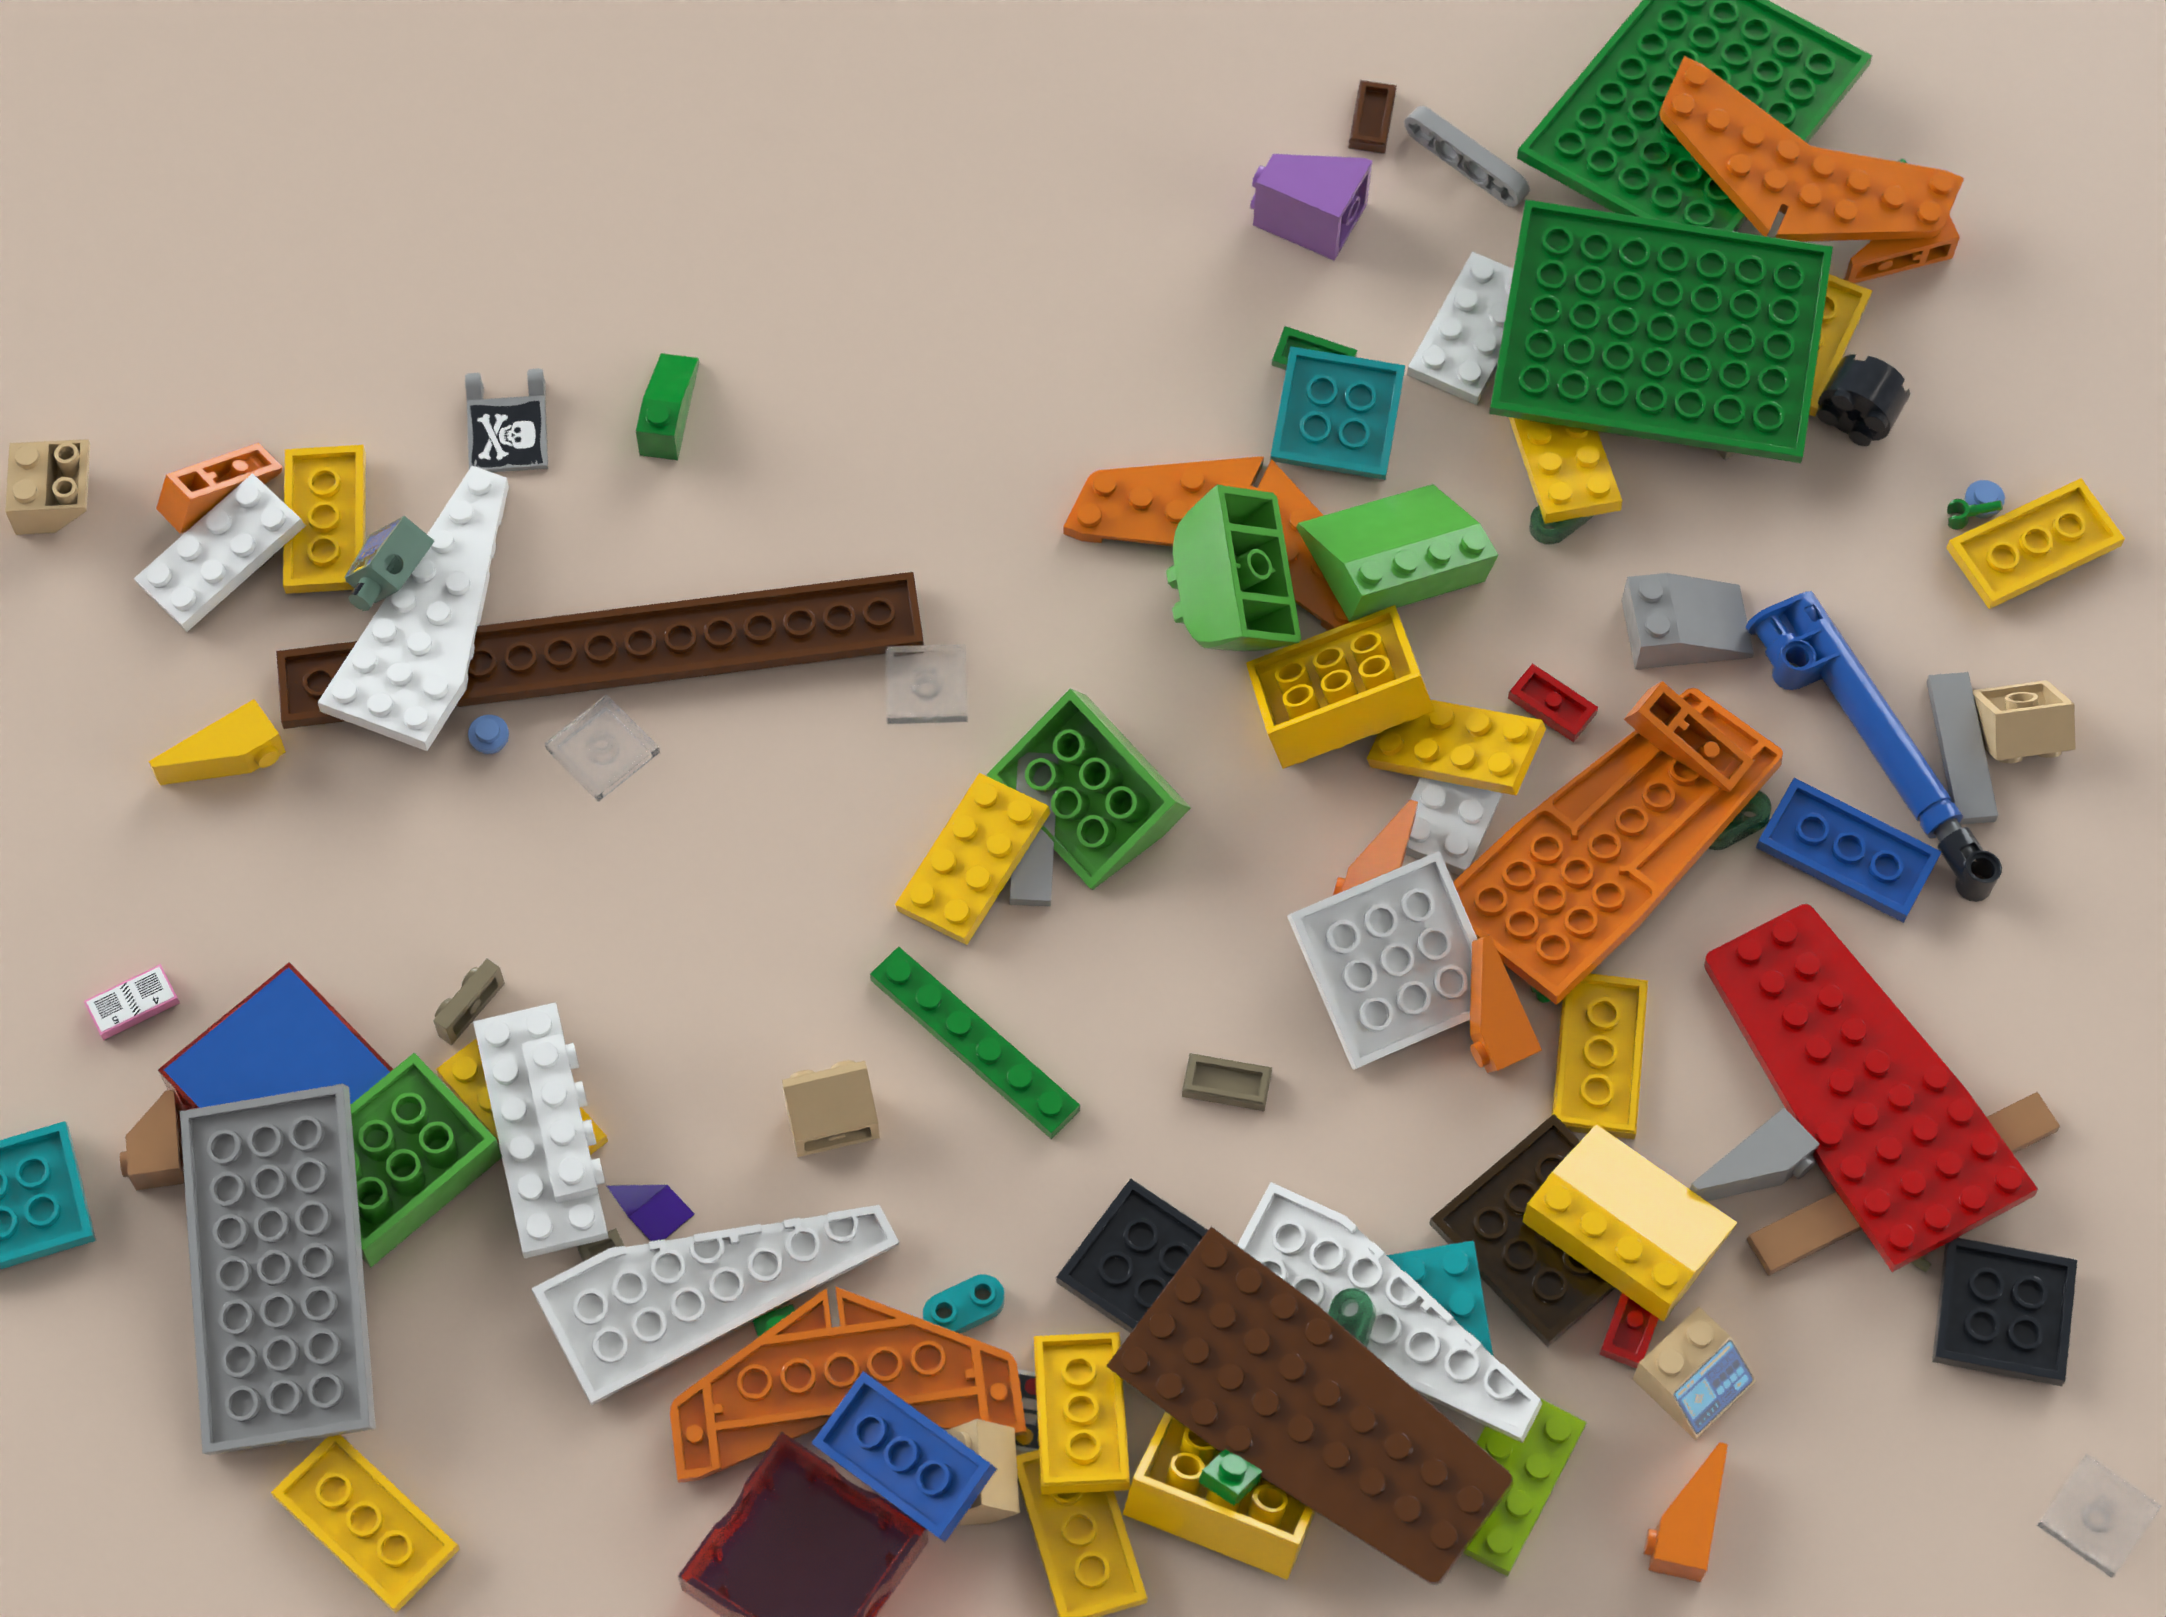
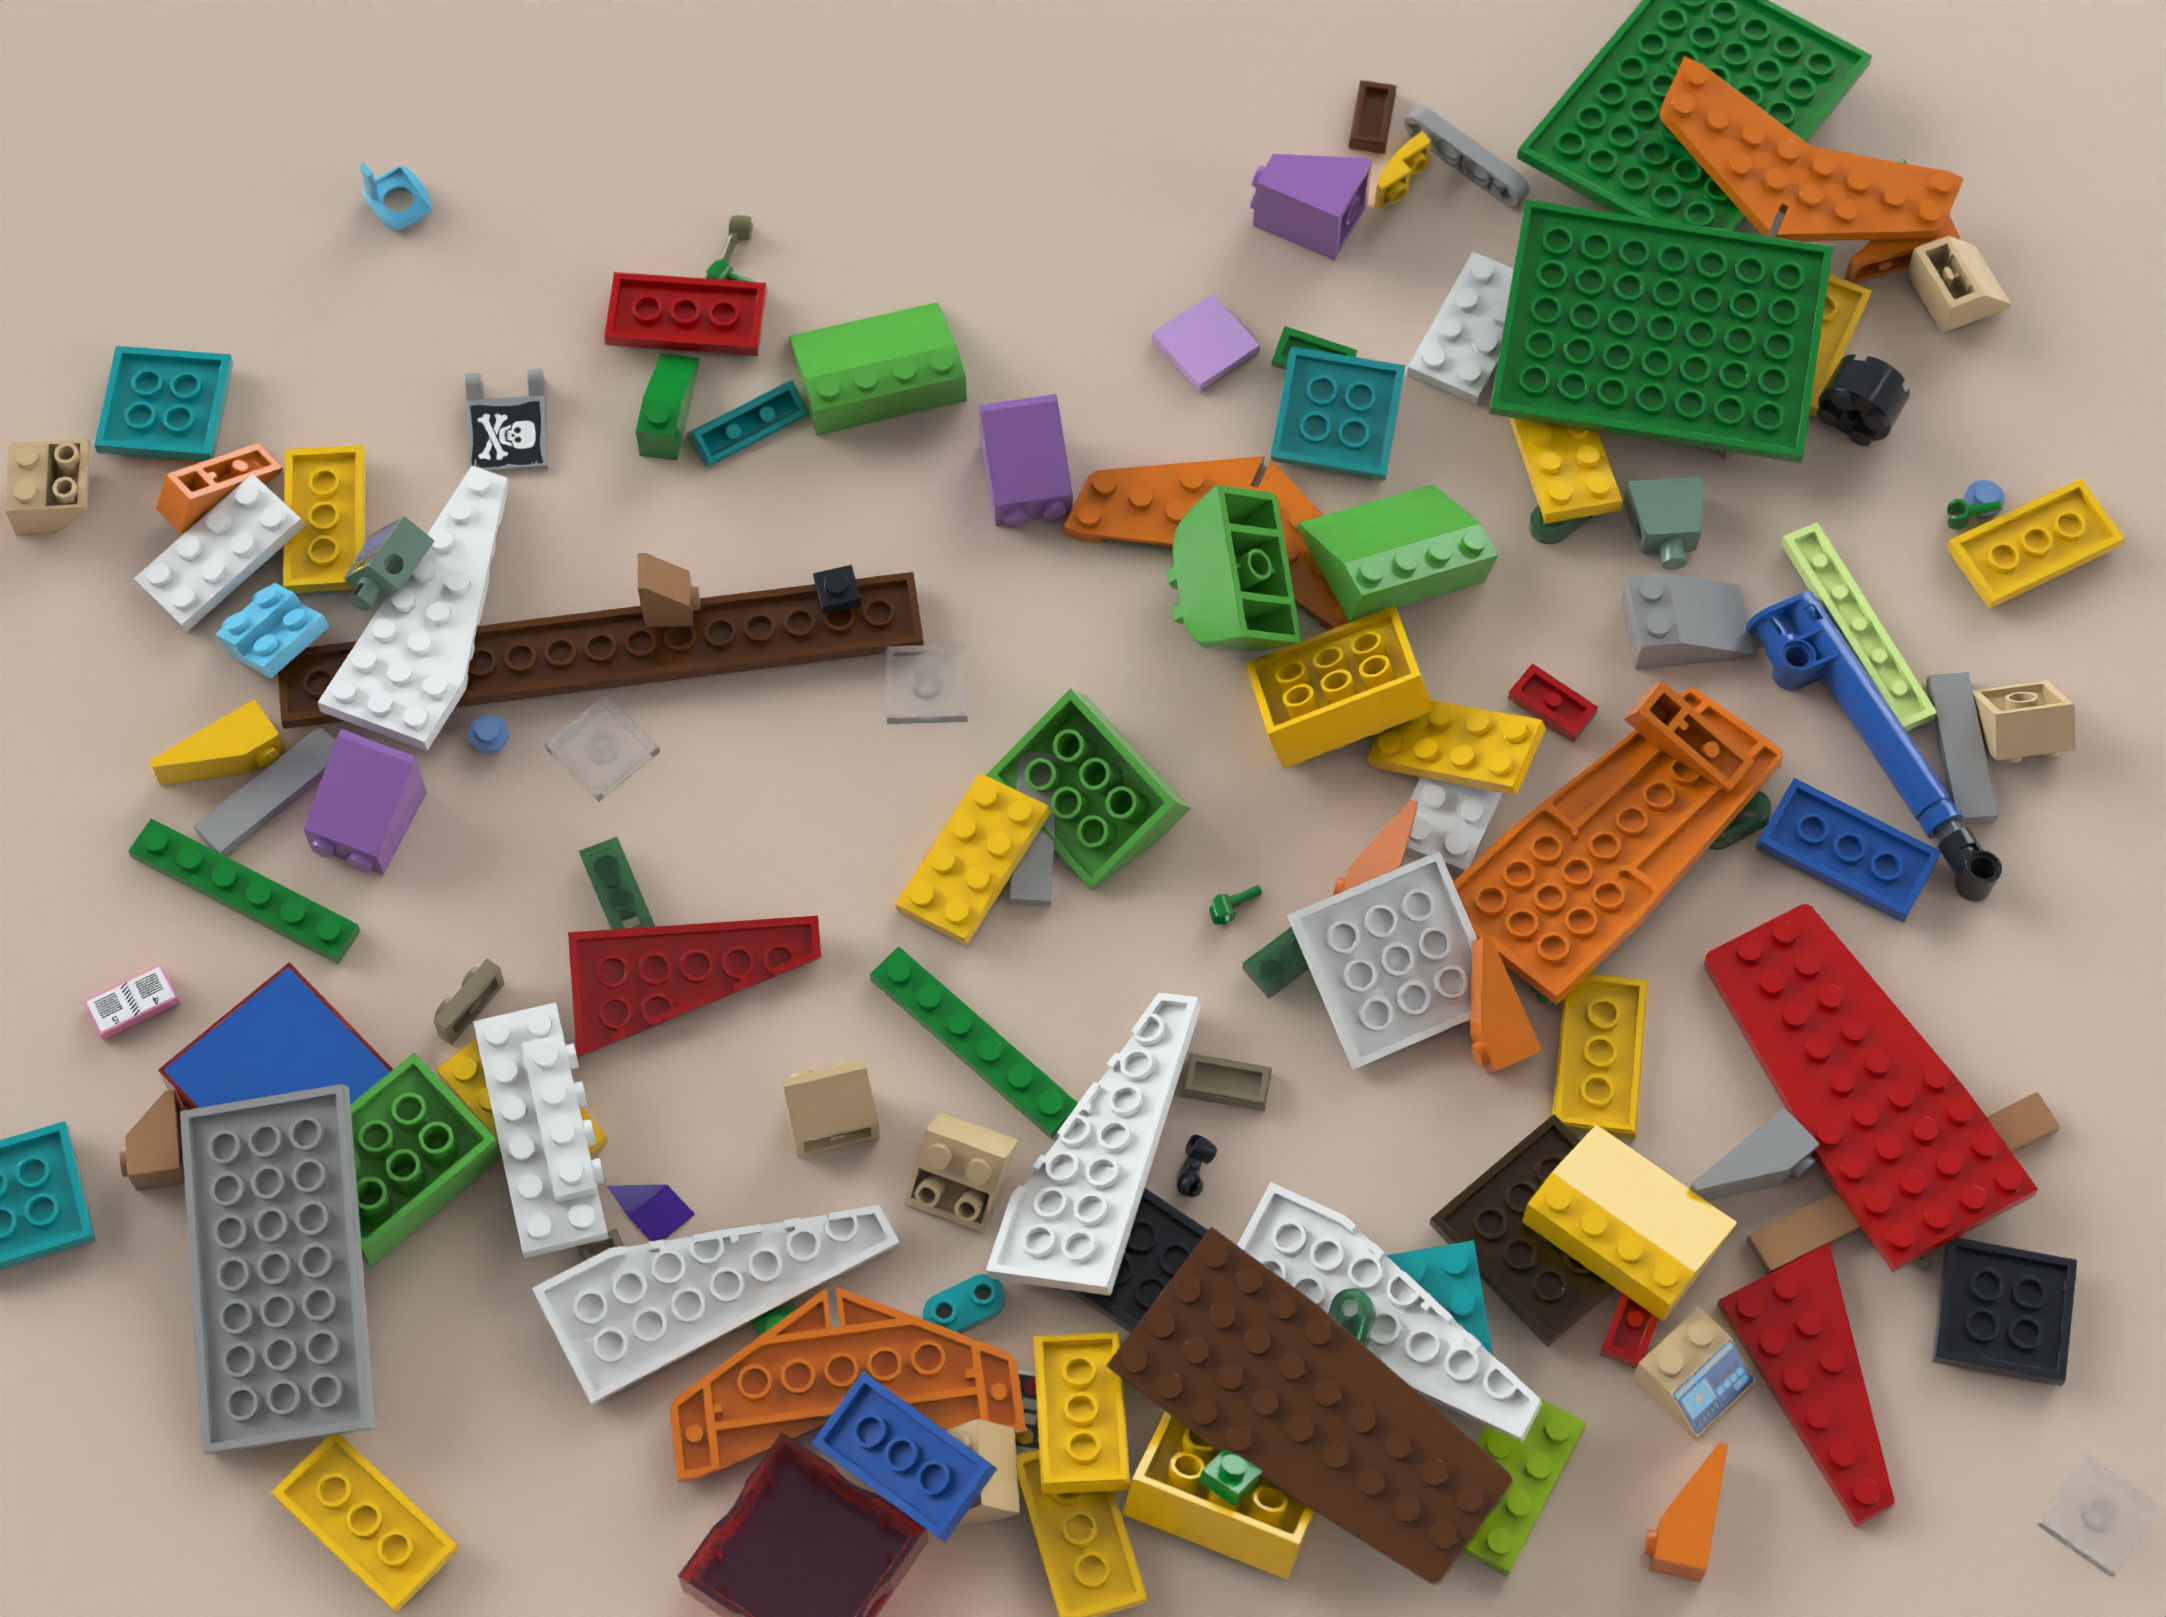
(163, 403): none -> teal plate
(244, 891): none -> green plate
(267, 793): none -> light grey tile
(271, 630): none -> medium azure plate
(364, 803): none -> medium lavender slope
(398, 178): none -> medium azure piece
(615, 884): none -> clear green plate
(657, 973): none -> red wing
(665, 593): none -> medium nougat slope
(685, 314): none -> red plate
(722, 270): none -> green hand
(739, 227): none -> olive hand
(748, 423): none -> teal slope
(837, 589): none -> black plate
(879, 368): none -> bright green slope
(960, 1171): none -> tan slope
(1025, 460): none -> medium lavender slope
(1084, 1195): none -> white wing
(1199, 1151): none -> black arm
(1205, 342): none -> lavender tile
(1222, 905): none -> green hand
(1276, 964): none -> clear green plate
(1395, 178): none -> yellow slope
(1666, 516): none -> sand green torso
(1807, 1356): none -> red wing
(1858, 624): none -> yellowish green plate
(1955, 283): none -> tan slope

